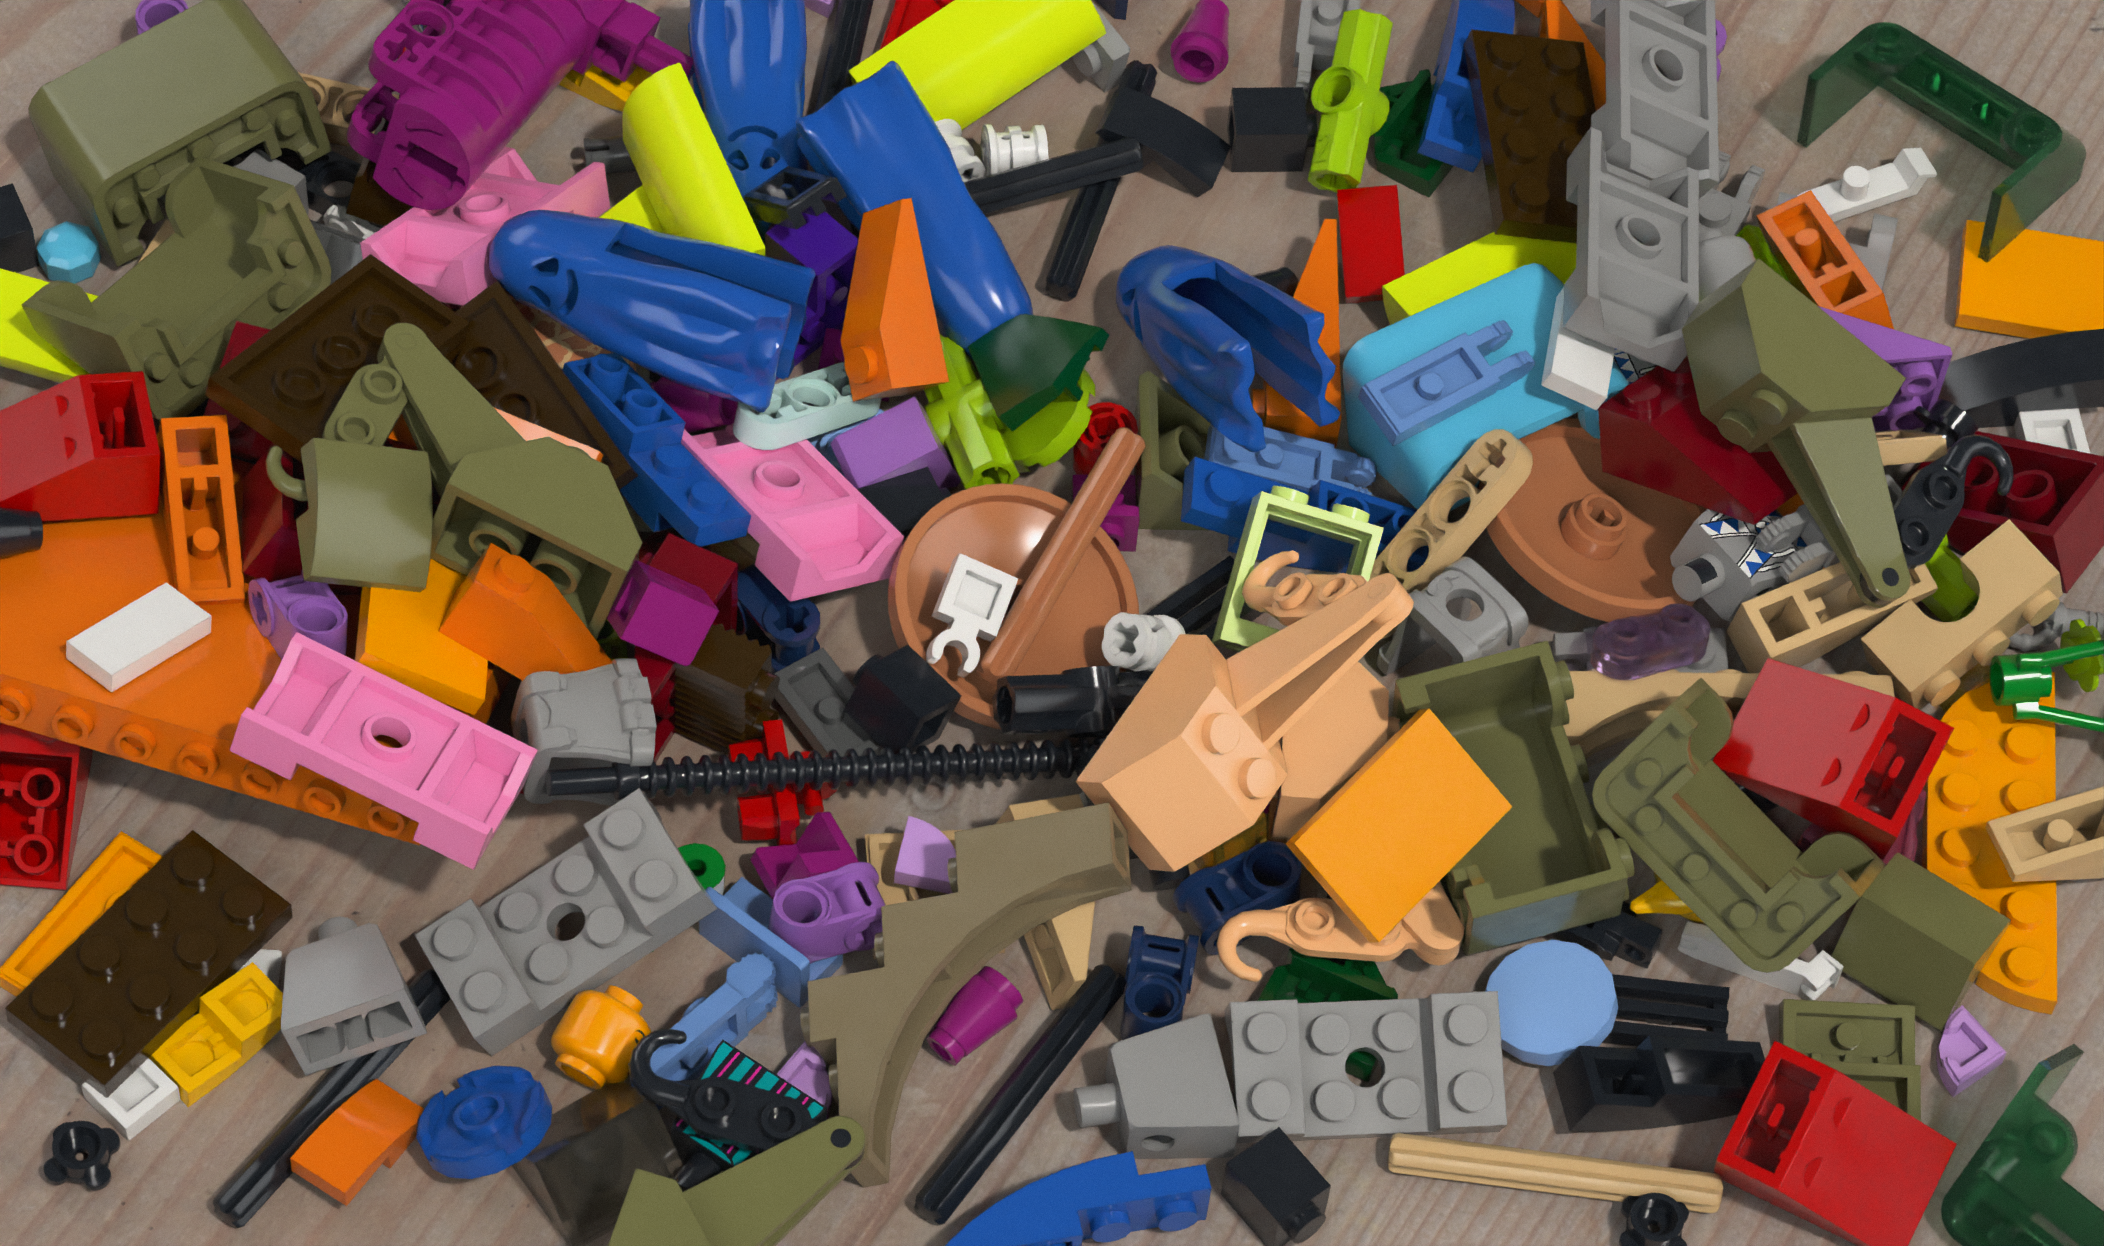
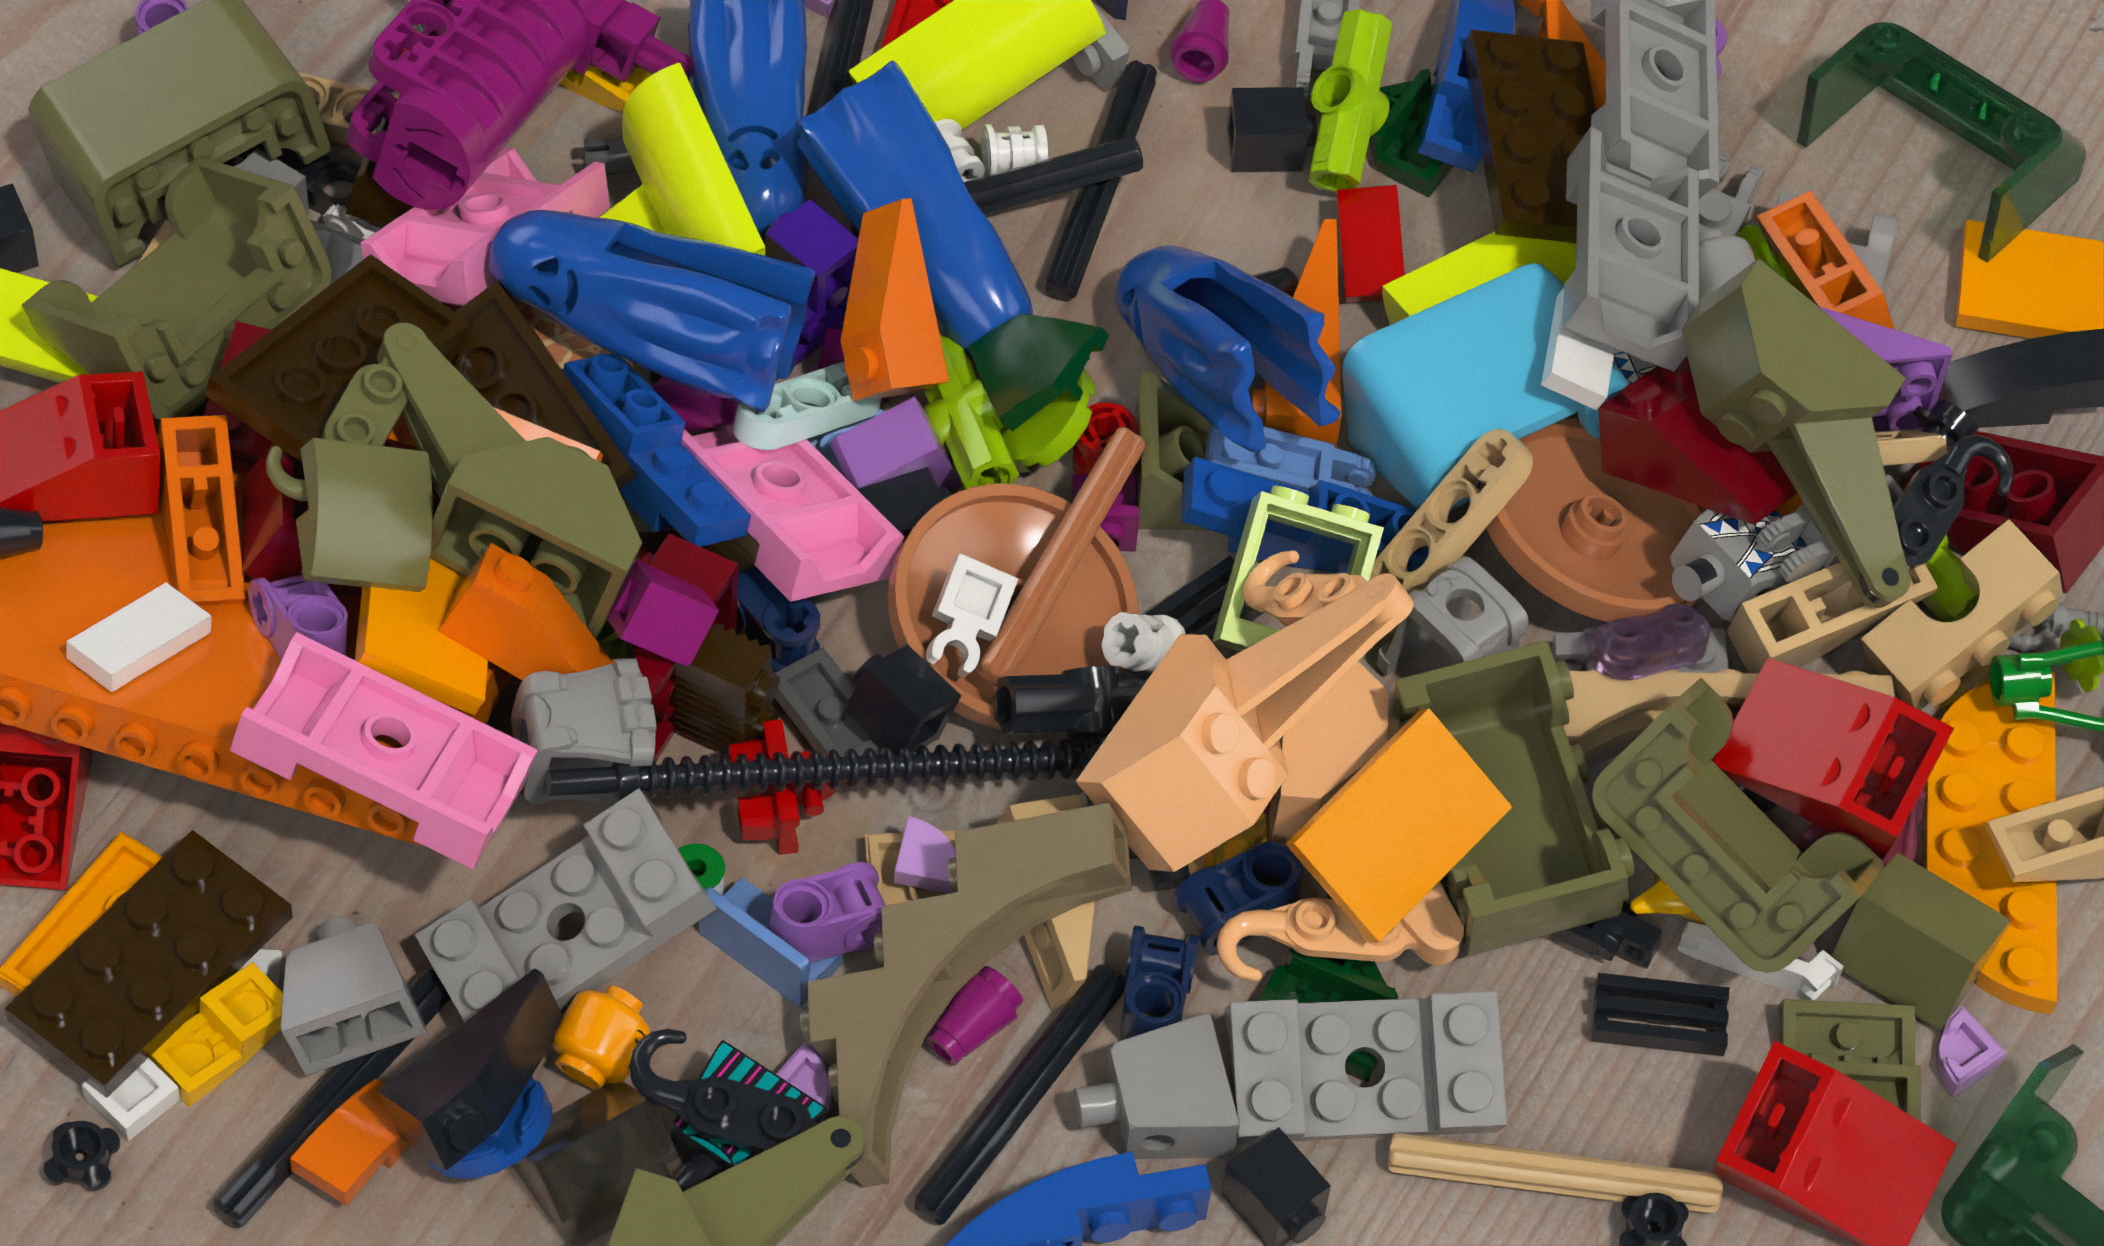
(68, 252): medium azure tile -> none
(475, 1074): none -> black slope
(722, 1016): medium blue hinge -> none
(799, 193): black tile -> none
(818, 851): magenta panel -> none
(1166, 137): black slope -> none
(1442, 382): medium blue hinge -> none
(1553, 1001): light blue tile -> none
(1657, 1083): black slope -> none
(1869, 189): white piece -> none
(2053, 427): white tile -> none

